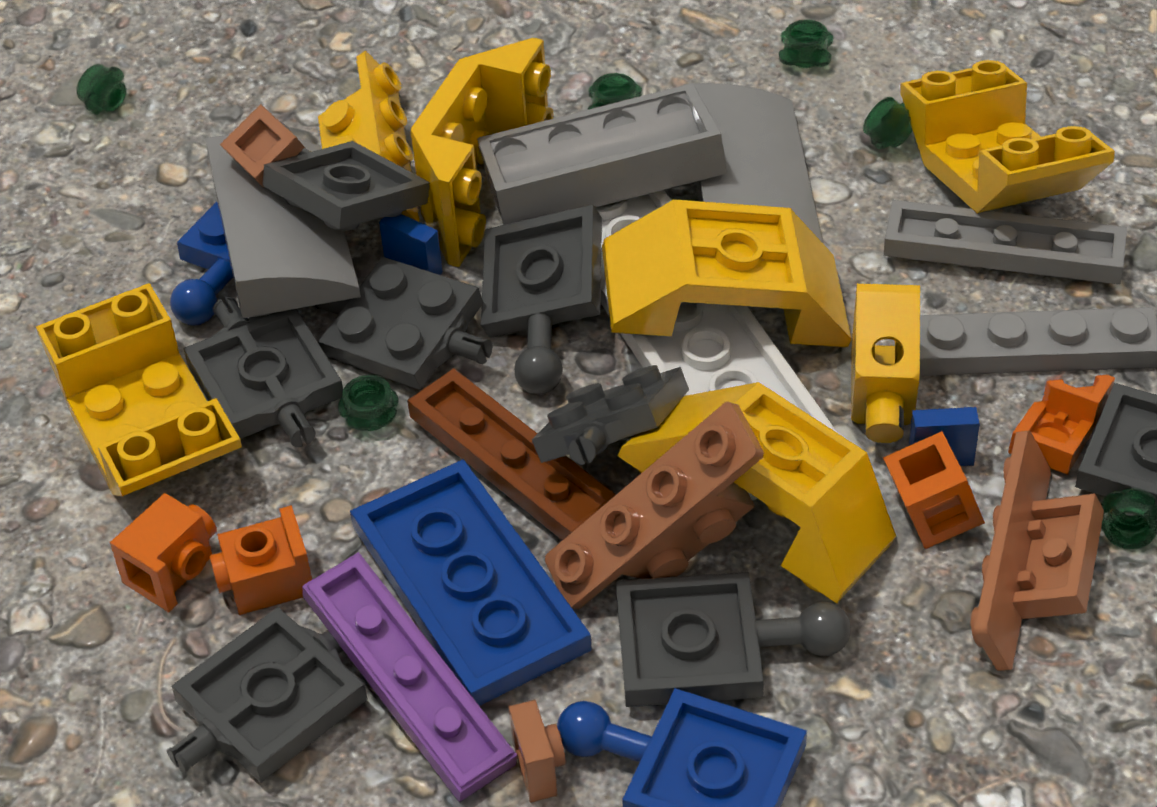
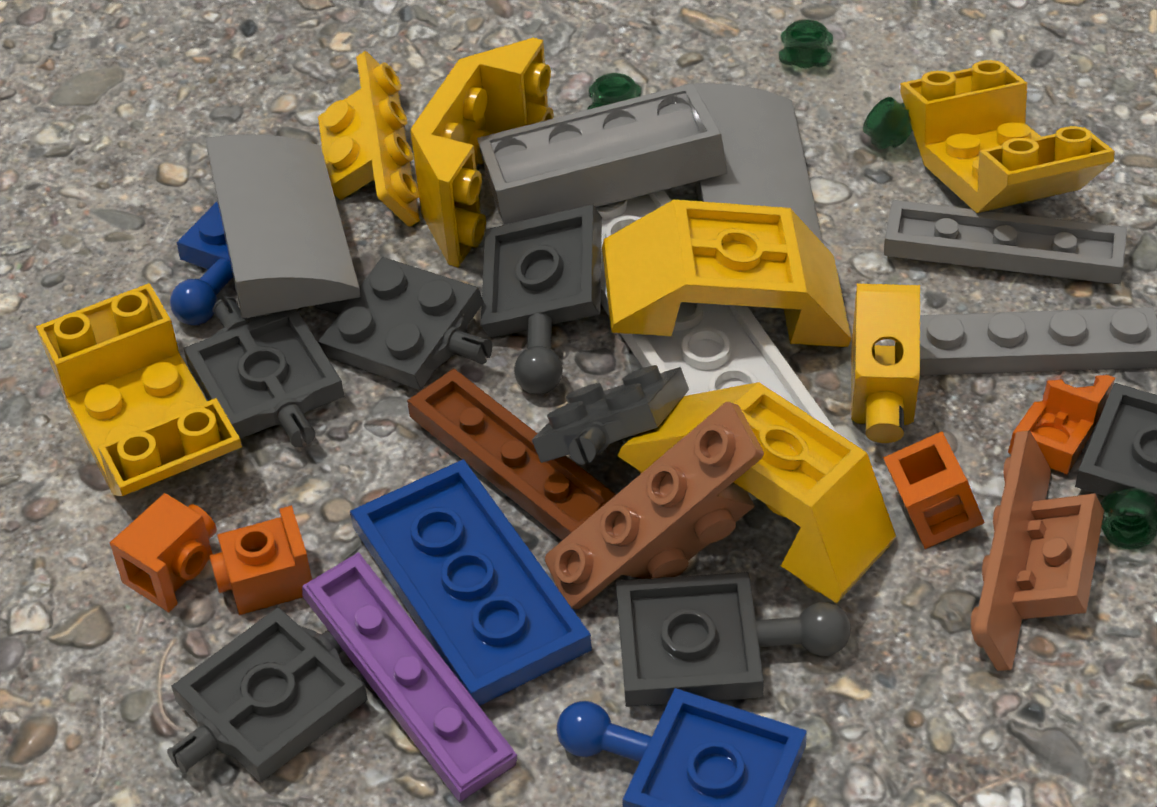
(101, 88): clear green plate -> none
(261, 141): nougat plate -> none
(345, 185): dark grey plate -> none
(368, 403): clear green plate -> none
(411, 243): blue tile -> none
(537, 750): nougat plate -> none
(958, 426): blue tile -> none

